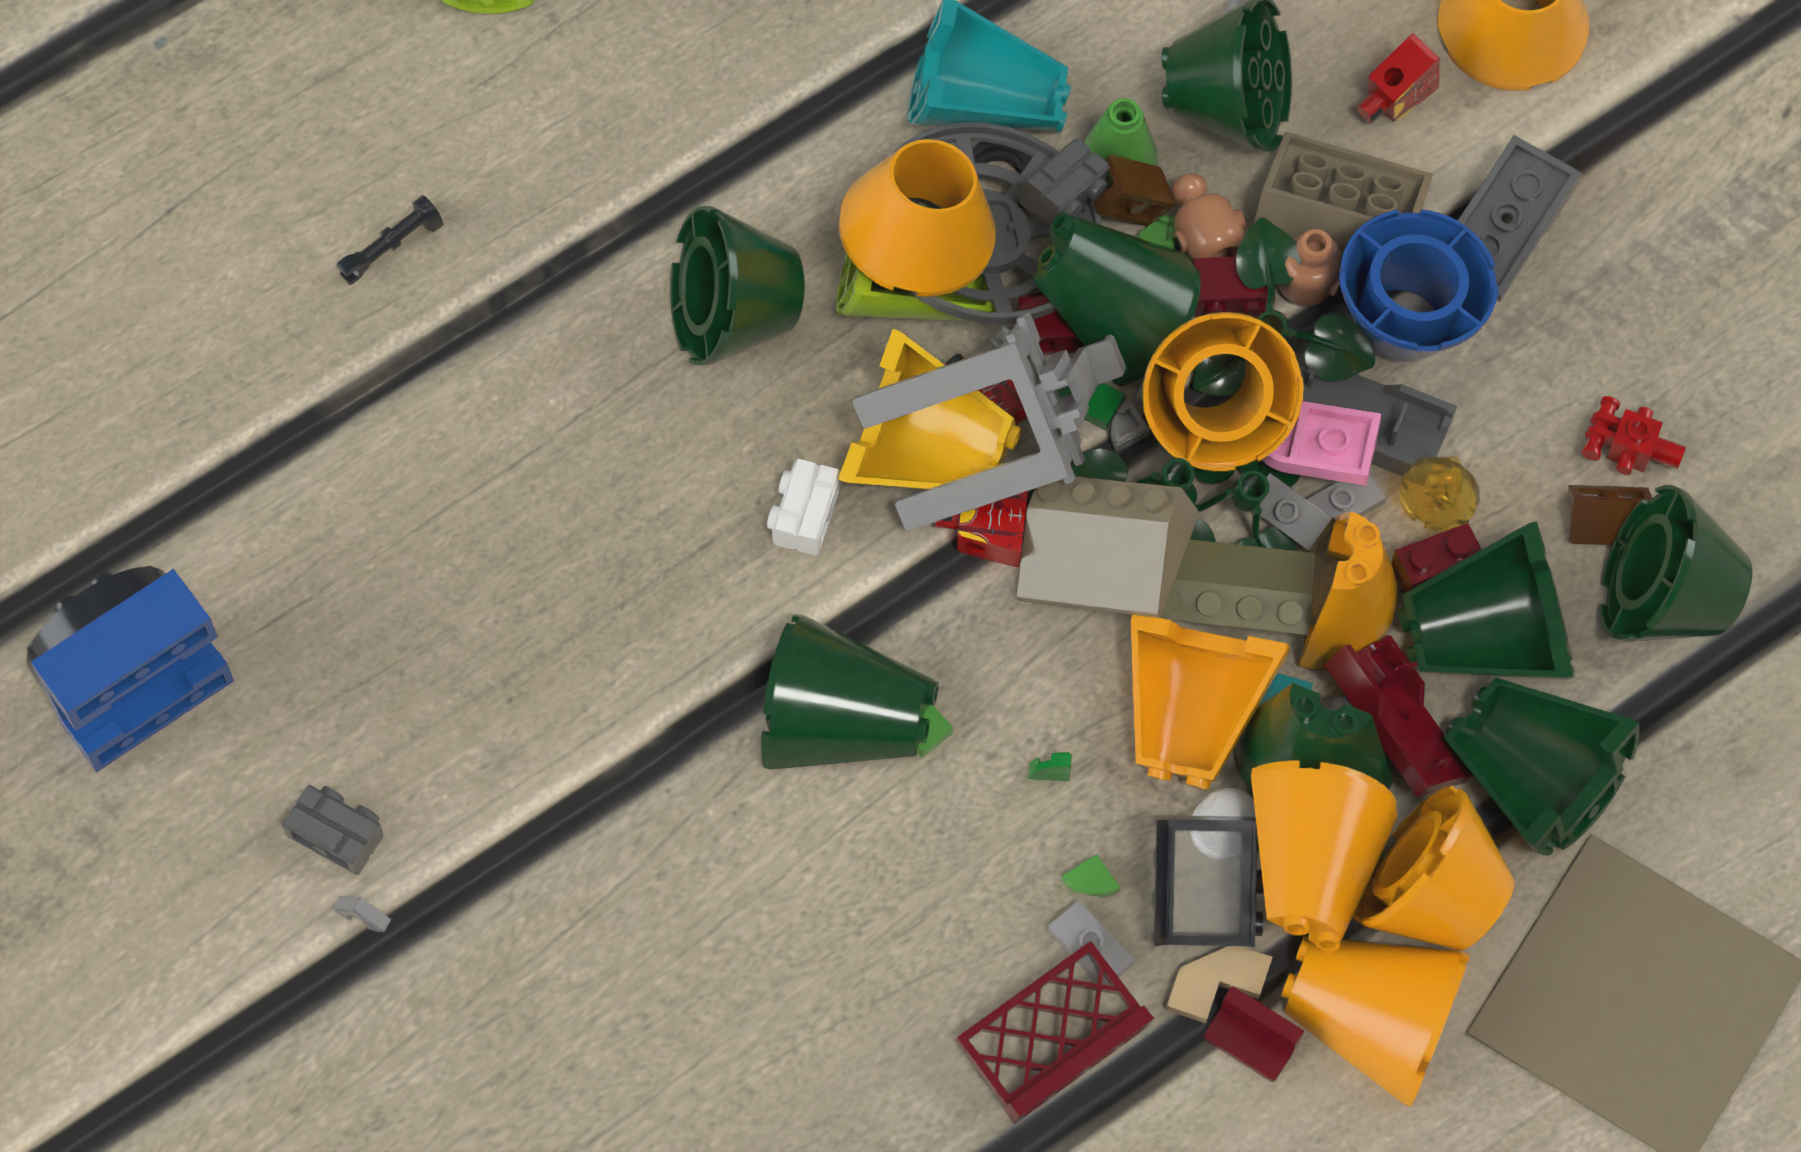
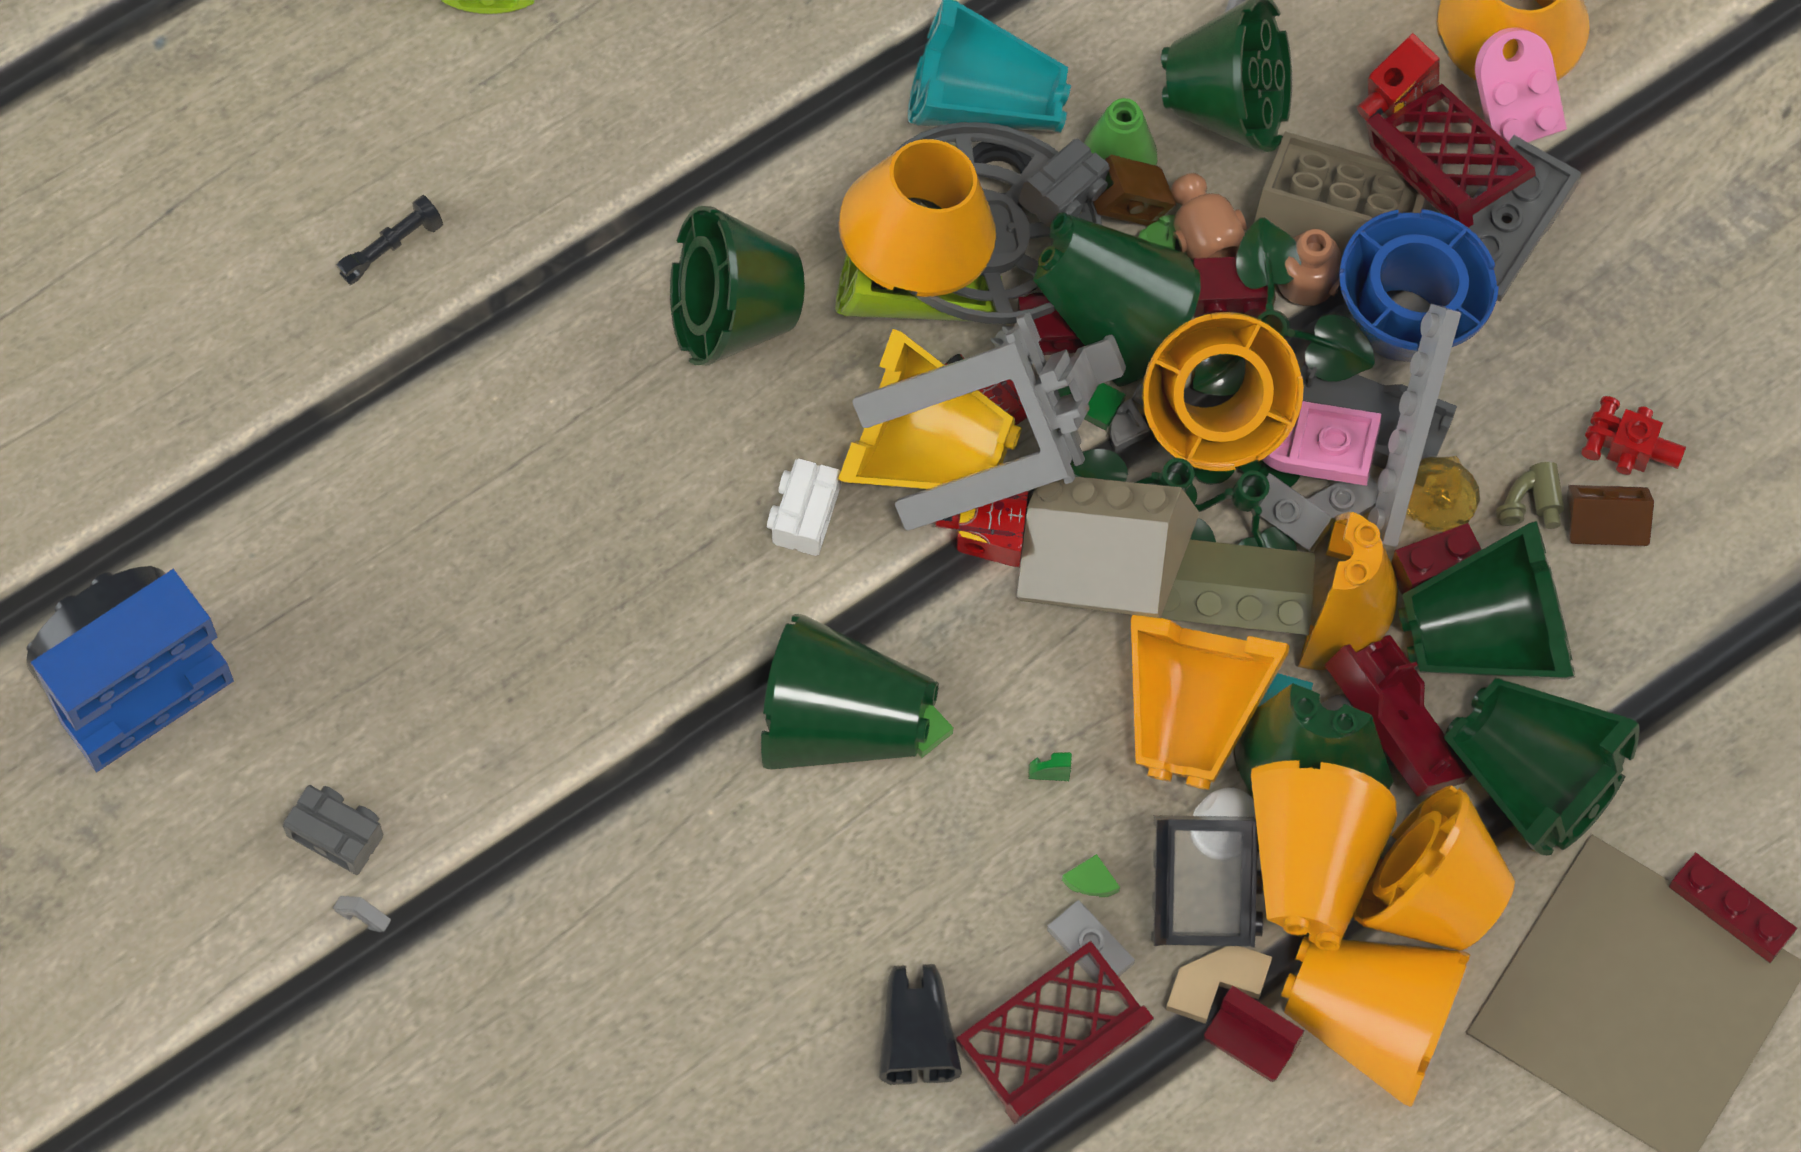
(917, 1031): none -> black piece
(1416, 411): none -> light grey plate
(1420, 167): none -> dark red fence
(1519, 92): none -> bright pink plate
(1547, 496): none -> olive plant
(1673, 573): dark green cone -> none
(1733, 907): none -> dark red plate

